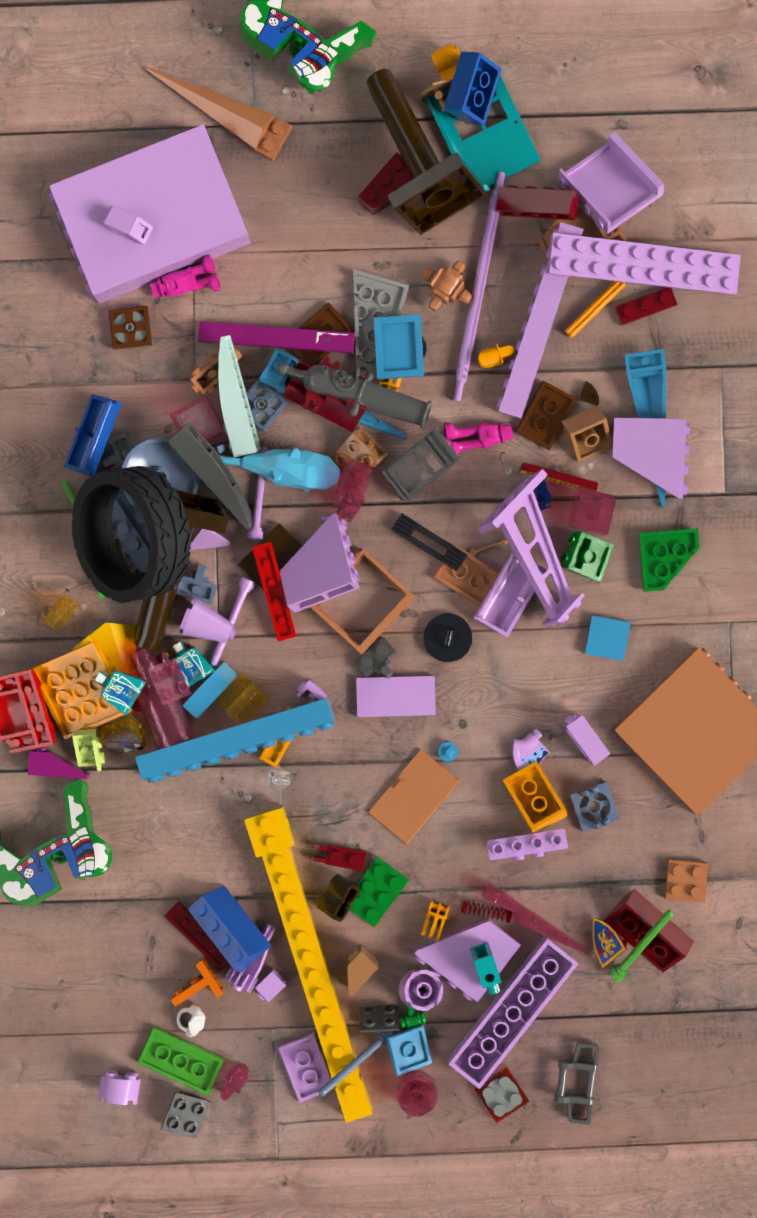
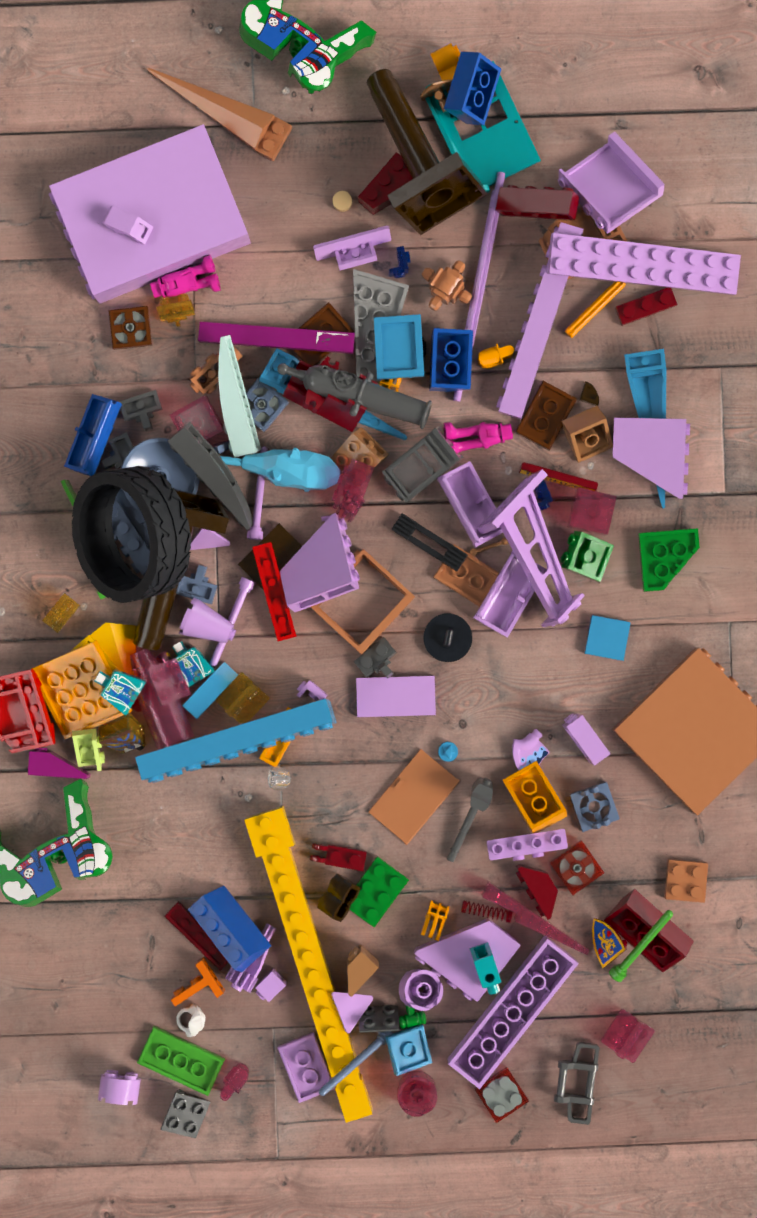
(141, 408): none -> dark grey hinge
(176, 311): none -> clear yellow hips
(342, 201): none -> tan tile
(350, 1008): none -> lavender piece
(353, 249): none -> lavender bracket
(403, 260): none -> clear blue bracket
(451, 360): none -> blue slope
(469, 501): none -> lavender container
(480, 800): none -> dark grey piece
(539, 887): none -> dark red slope
(576, 867): none -> clear red piece
(627, 1036): none -> clear pink bracket

